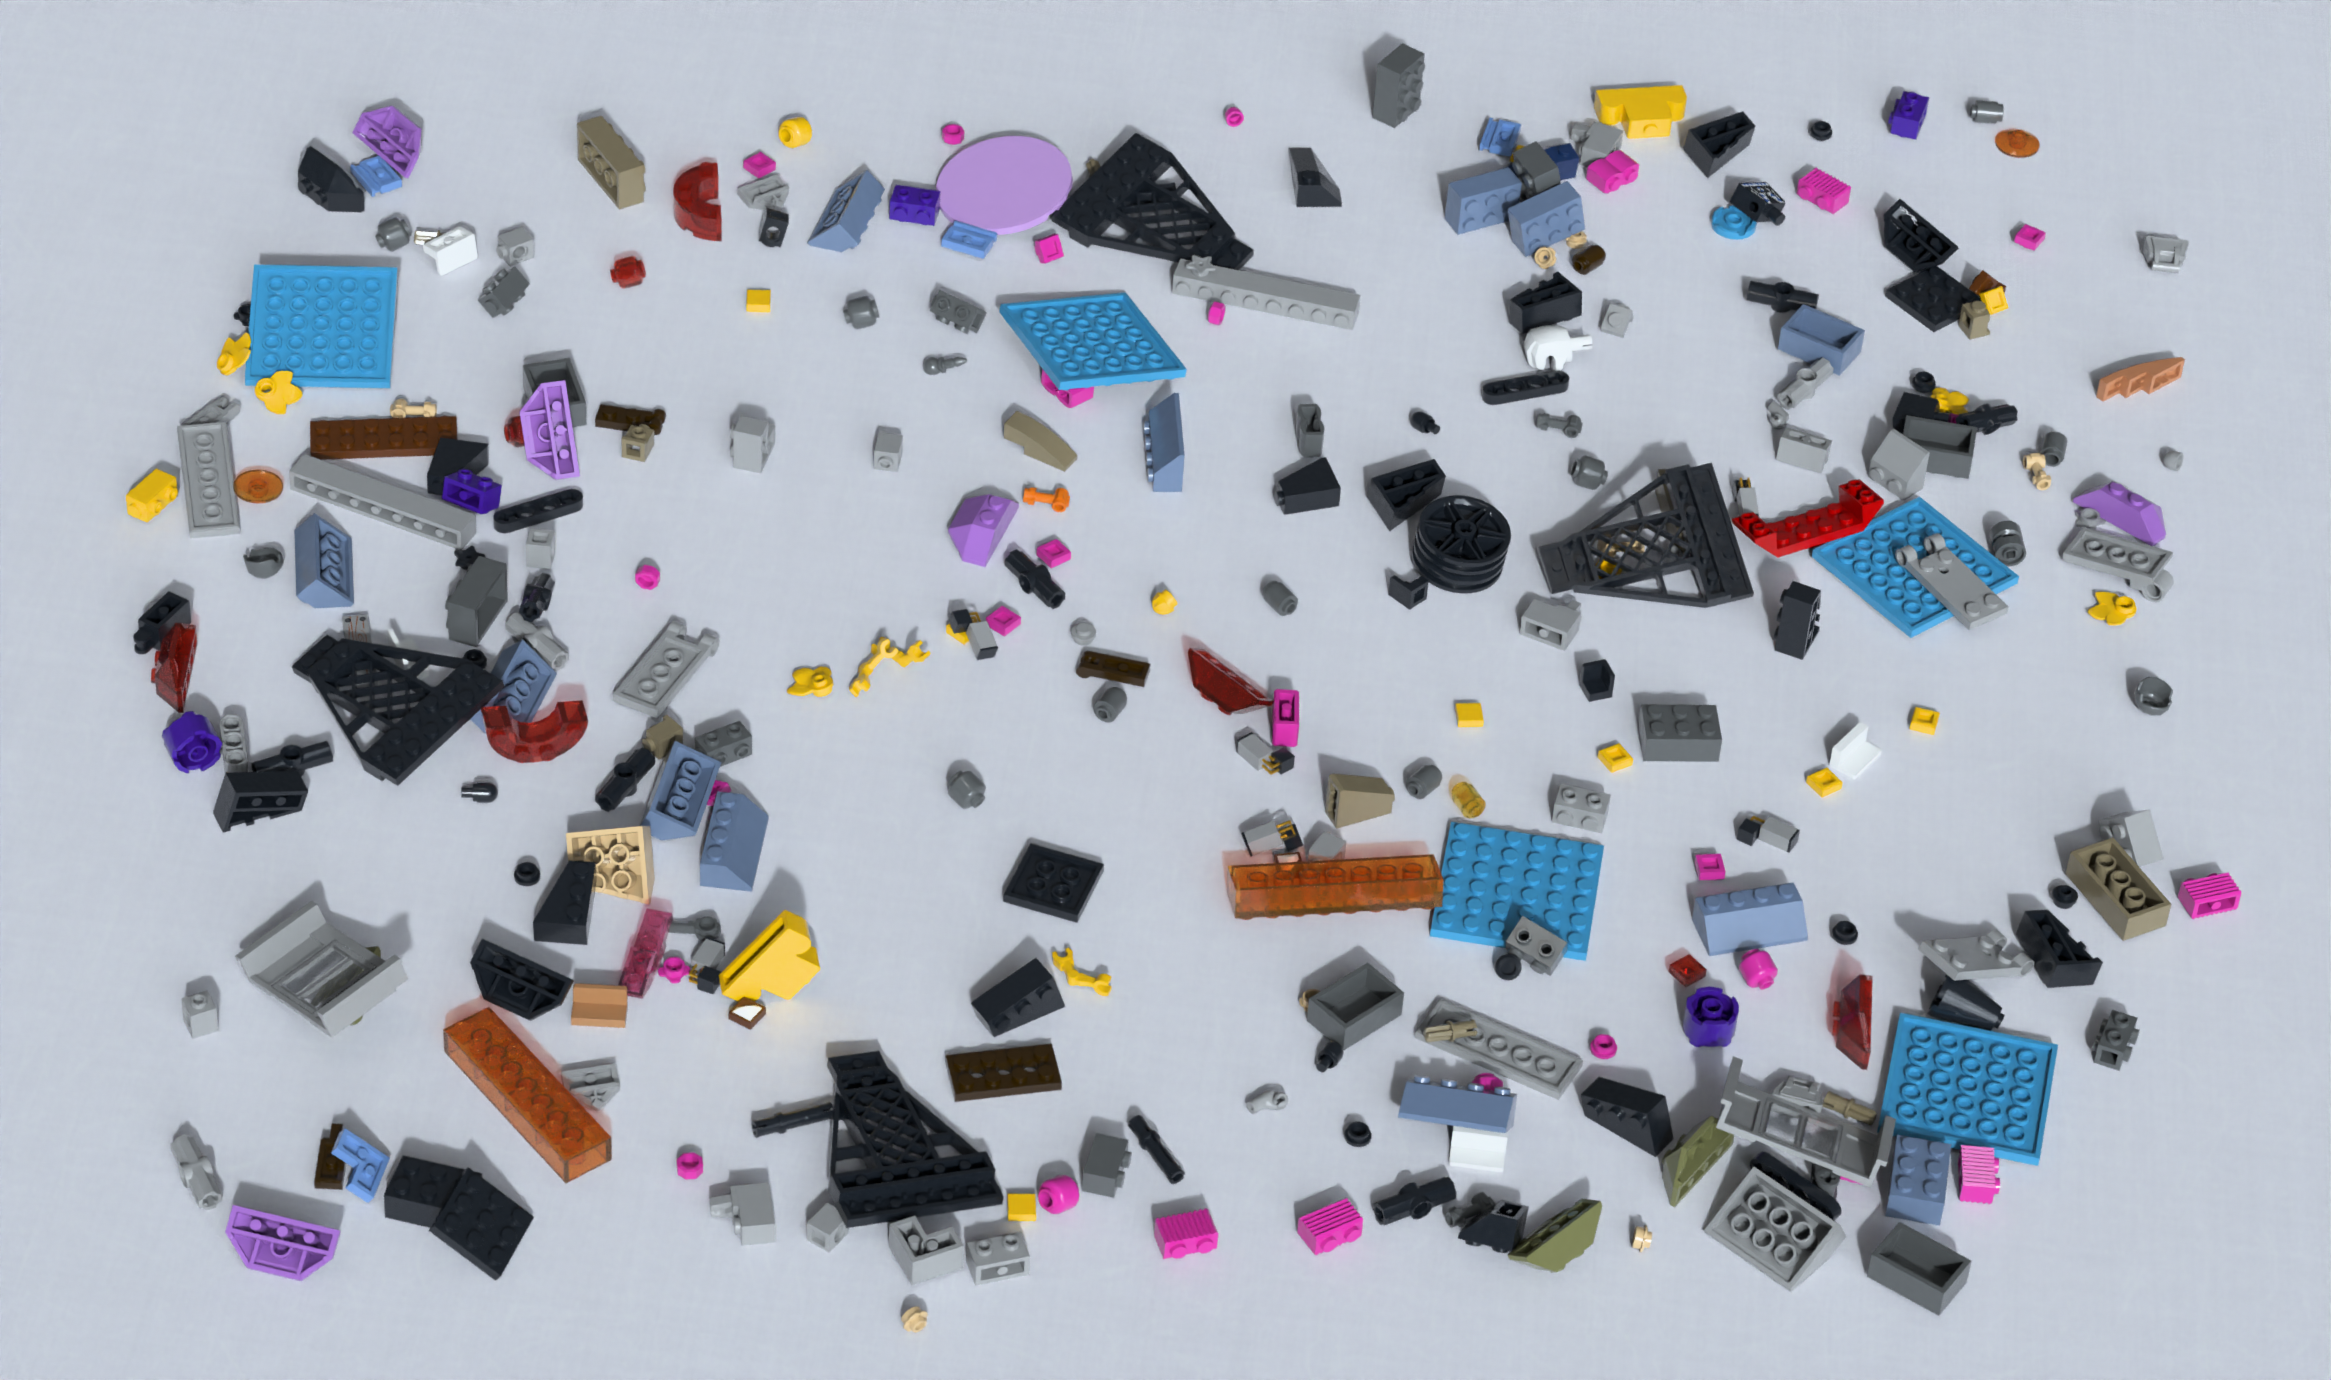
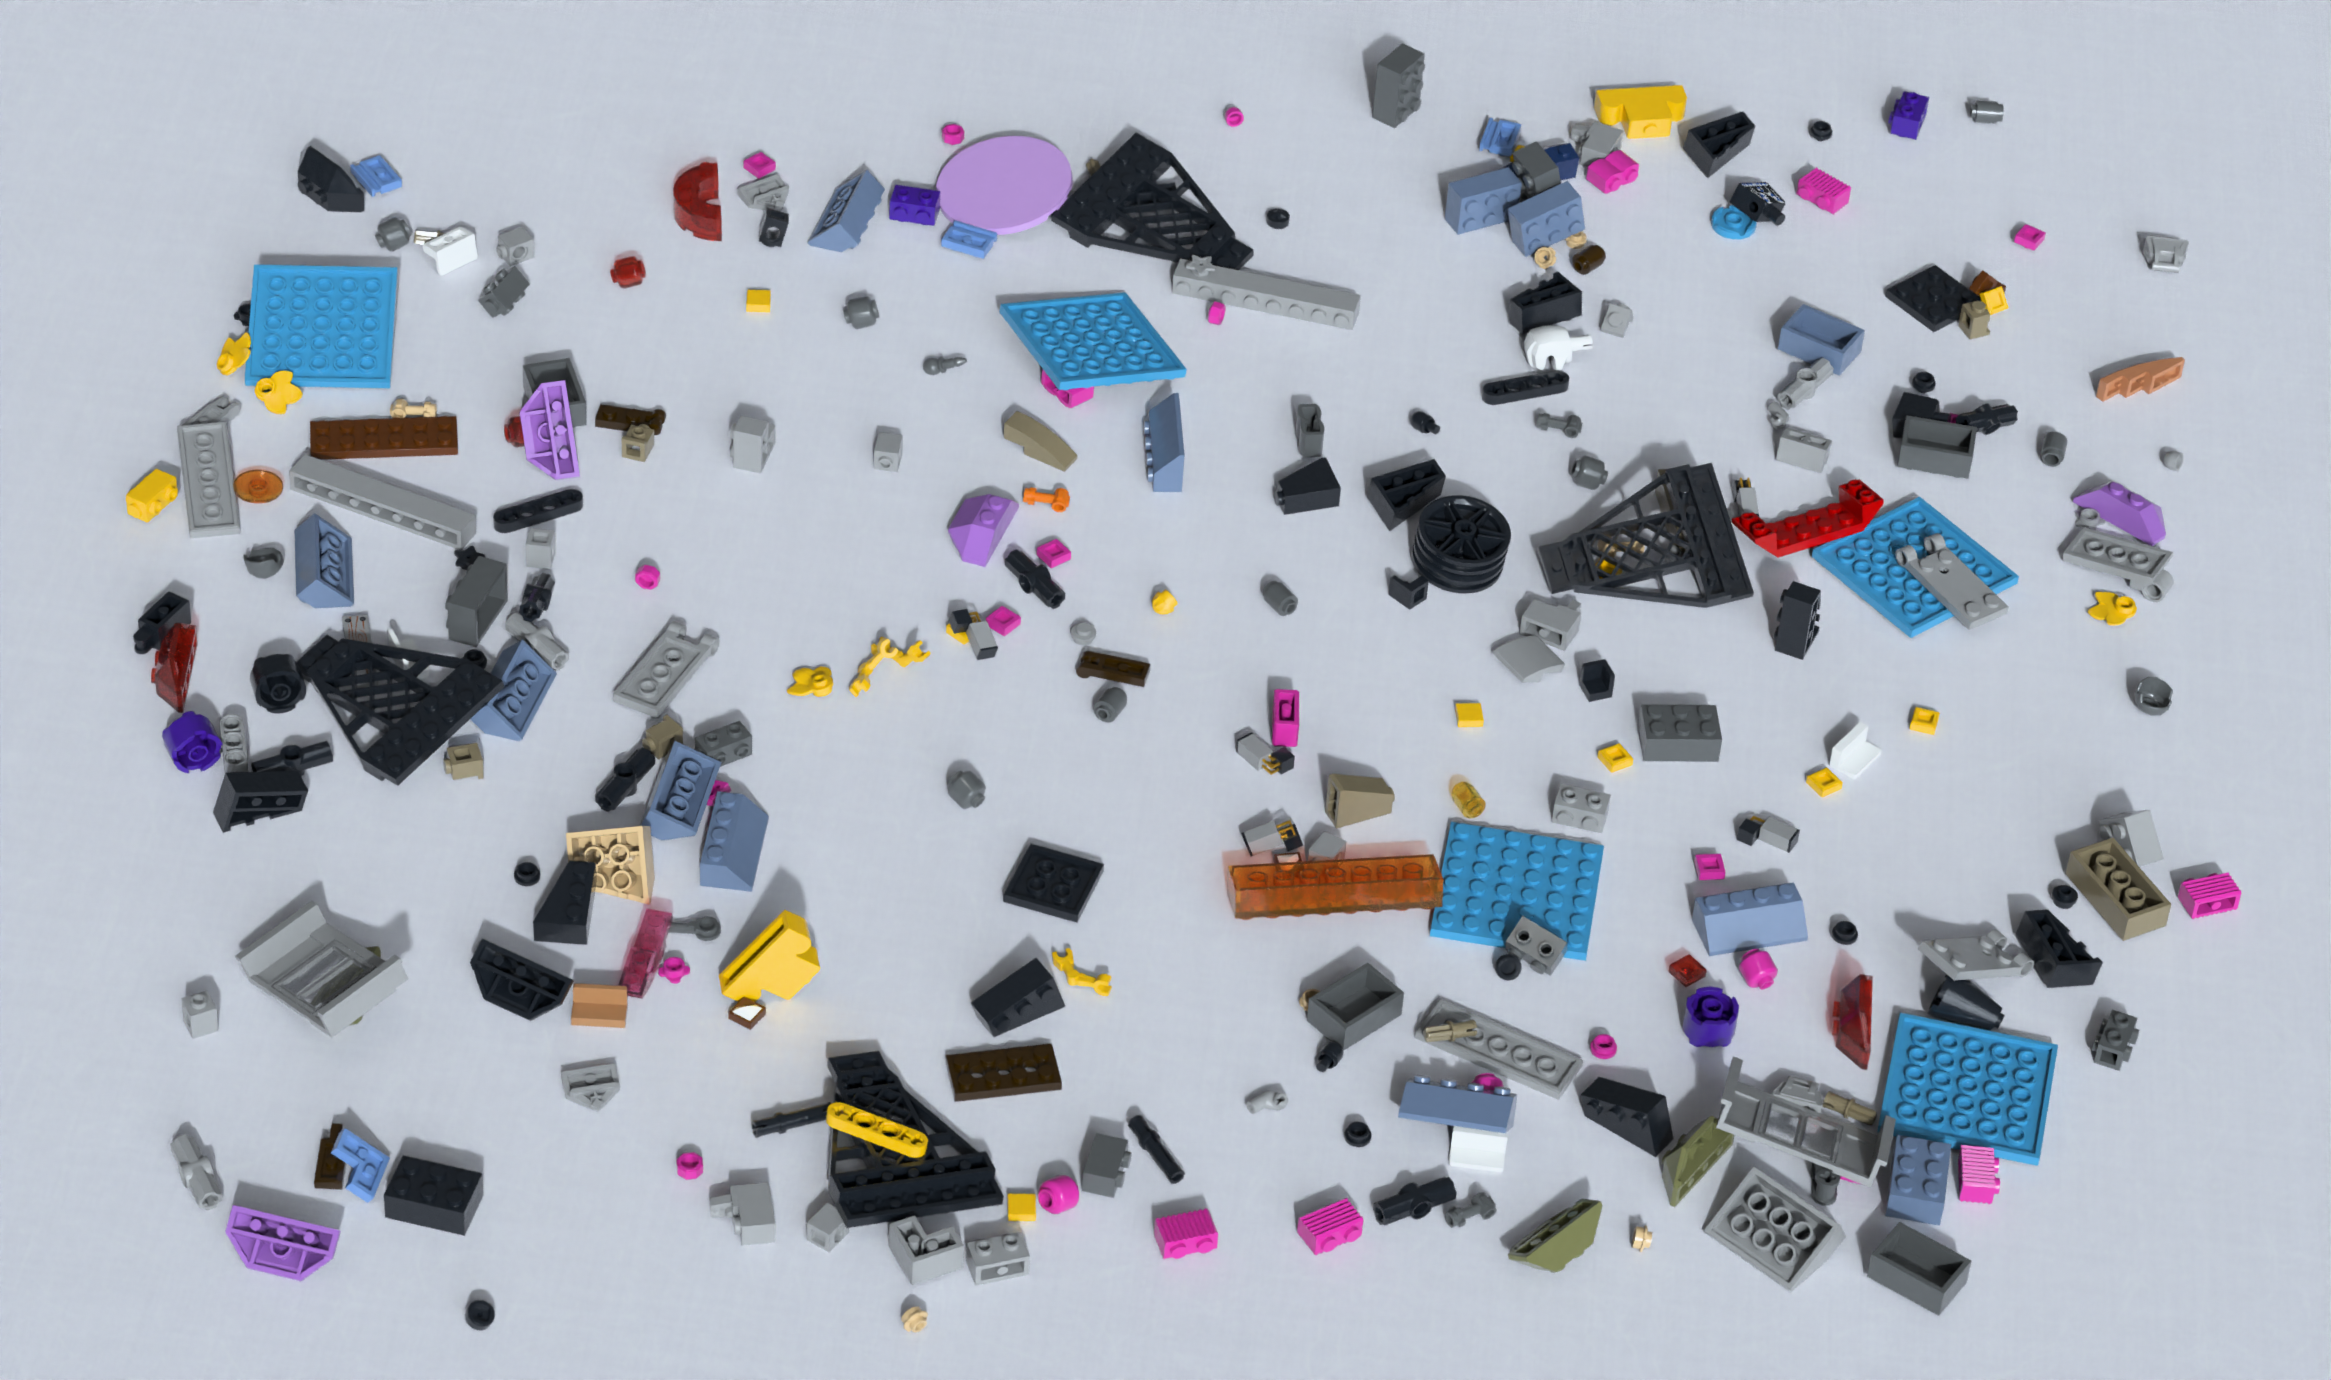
(277, 683): none -> black brick
(391, 137): medium lavender wedge -> none
(452, 456): black slope -> none
(464, 762): none -> dark tan brick
(472, 491): dark purple brick -> none
(479, 1315): none -> black tile
(480, 792): black cylinder -> none
(481, 1223): black plate -> none
(527, 1095): clear orange brick -> none
(535, 740): clear red brick -> none
(610, 162): dark tan brick -> none
(705, 964): piece -> none
(795, 132): yellow head -> none
(913, 1143): none -> yellow beam
(957, 311): dark grey brick -> none
(1048, 248): dark pink tile -> none
(1223, 685): clear red wedge -> none
(1278, 218): none -> black tile
(1311, 180): black wedge -> none
(1424, 781): dark grey brick -> none
(1497, 1227): black slope -> none
(1529, 658): none -> light grey slope
(1780, 296): black piece -> none
(1797, 1184): black beam -> none
(1899, 465): light grey slope -> none
(1914, 238): black wedge -> none
(1952, 402): yellow plate -> none
(2008, 543): dark grey wheel -> none
(2017, 143): clear orange dish -> none
(2036, 462): tan bar -> none

